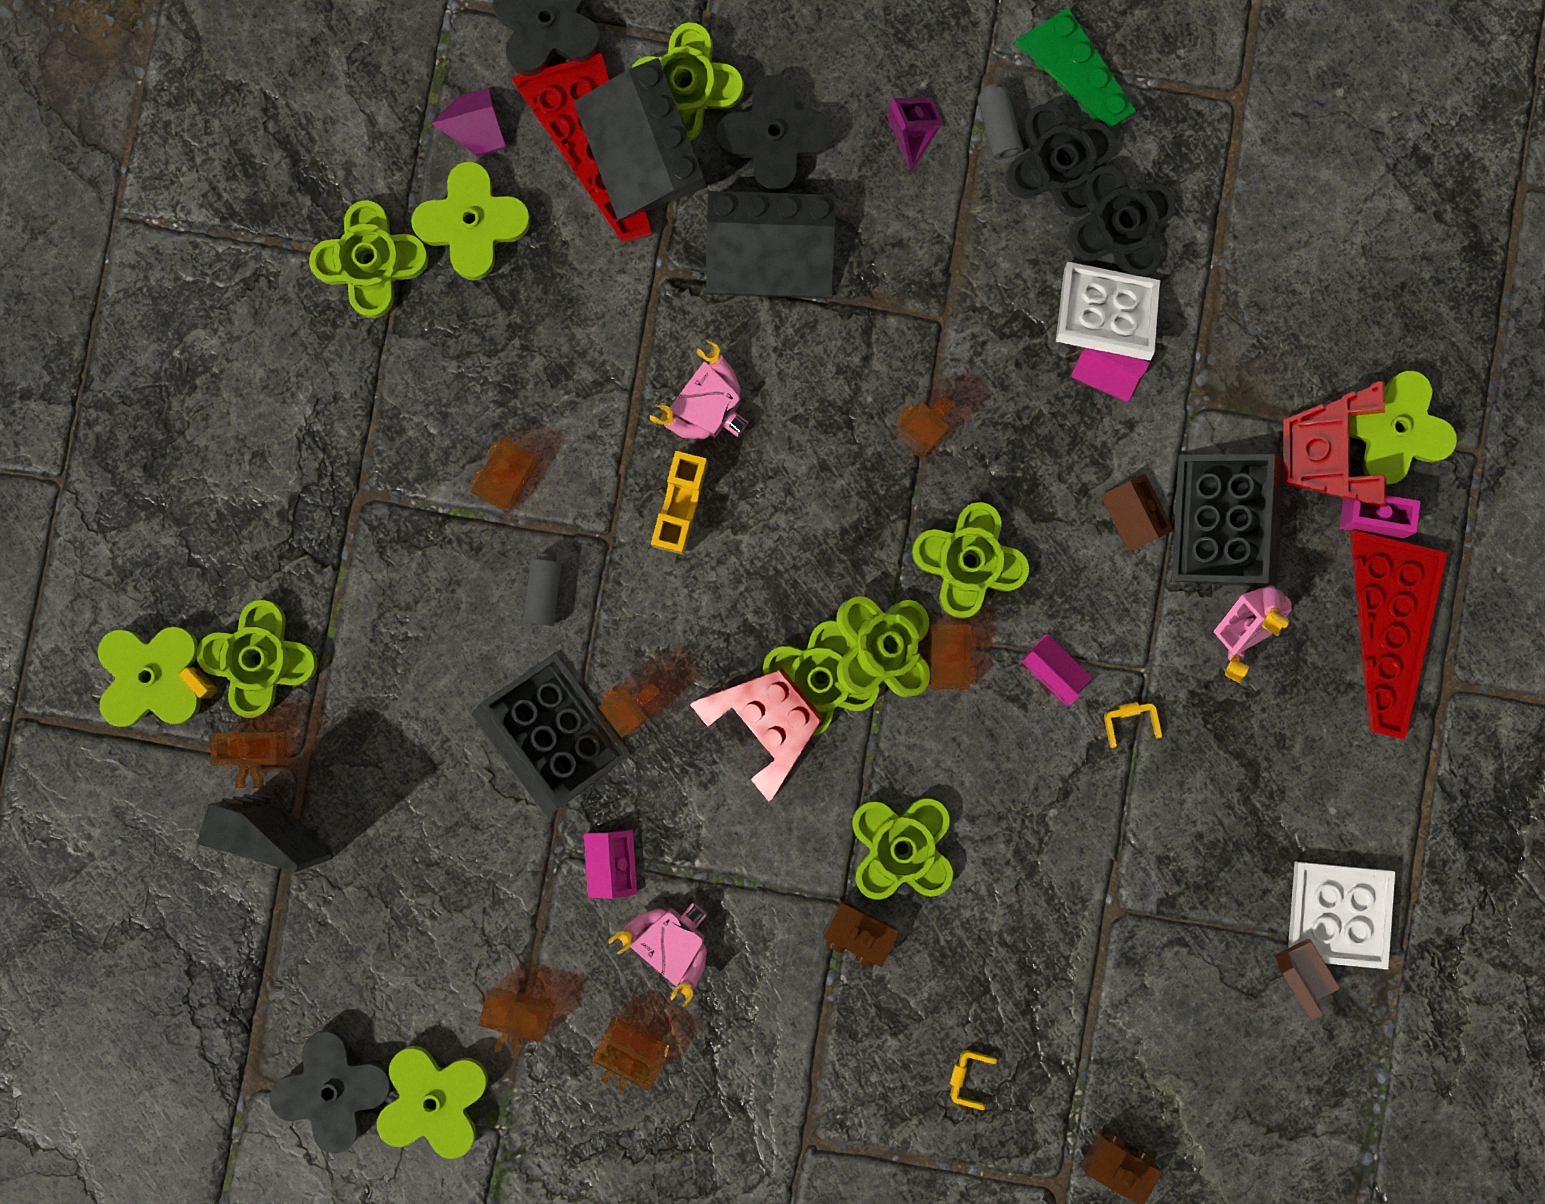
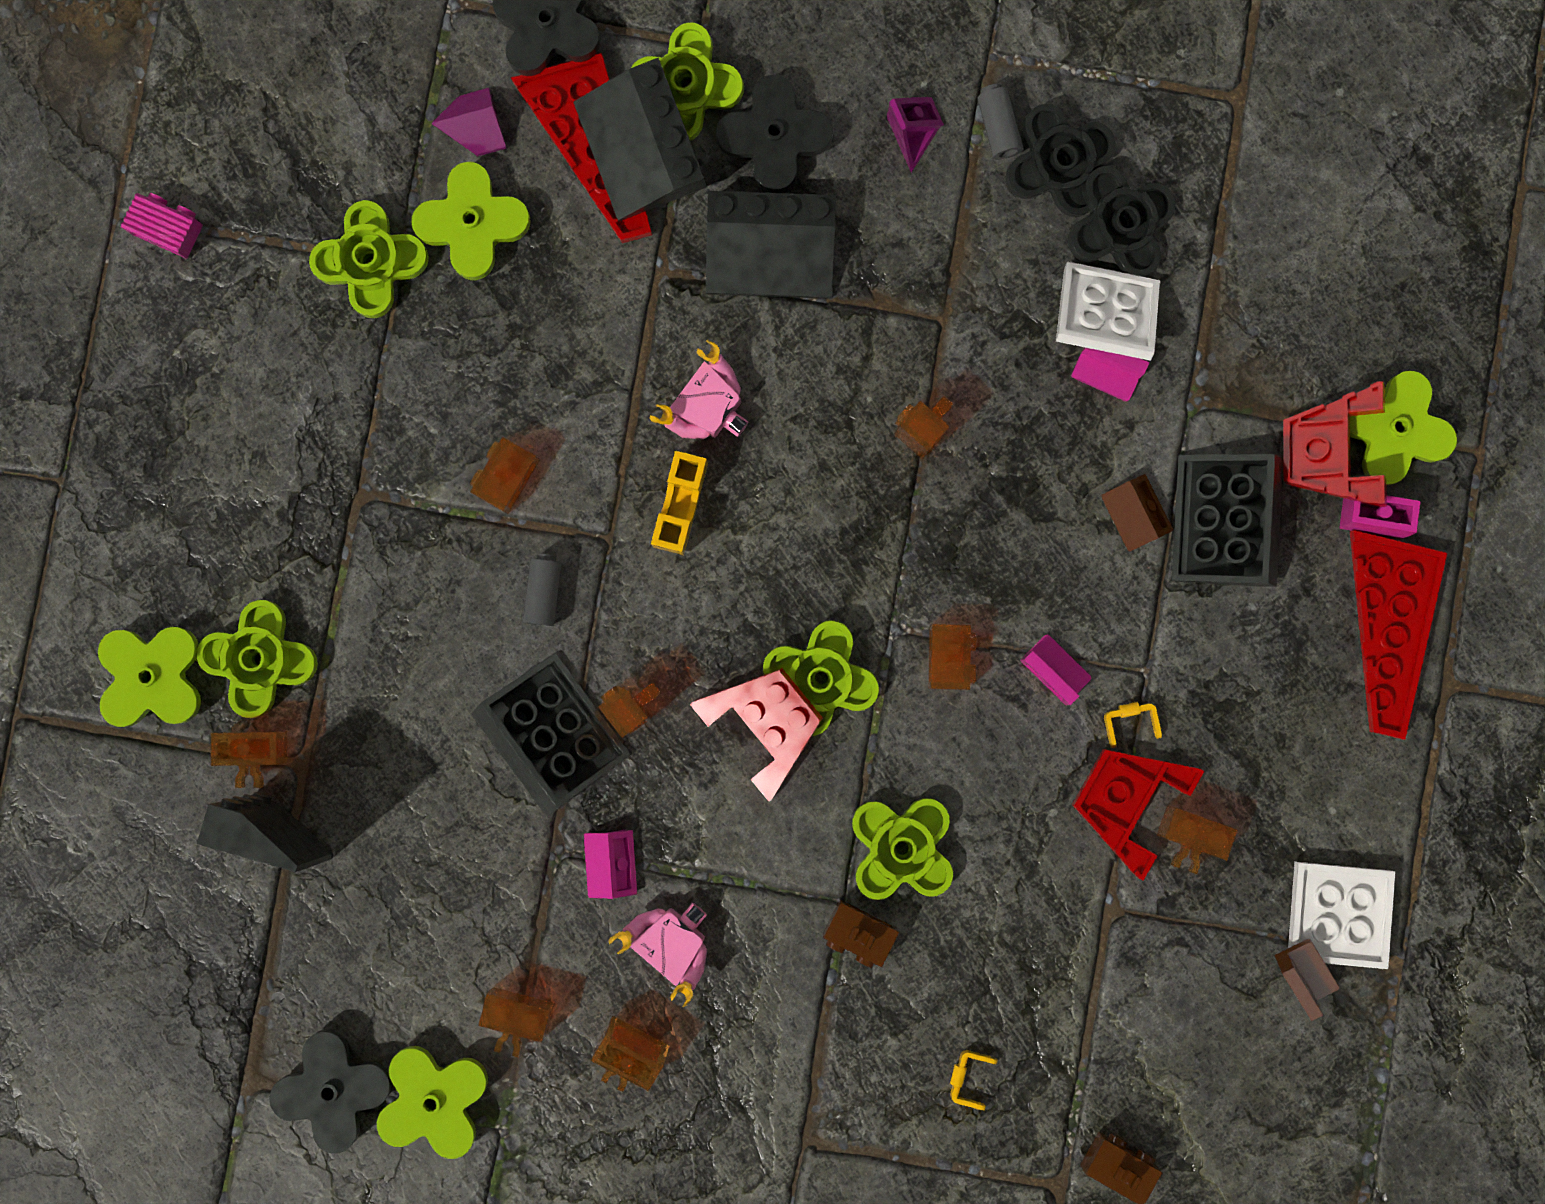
(161, 225): none -> dark pink brick
(198, 682): yellow tile -> none
(883, 647): lime plant -> none
(994, 565): lime plant -> none
(1076, 66): green wing -> none
(1118, 794): none -> red wing
(1195, 834): none -> clear orange brick
(1249, 622): bright pink torso -> none

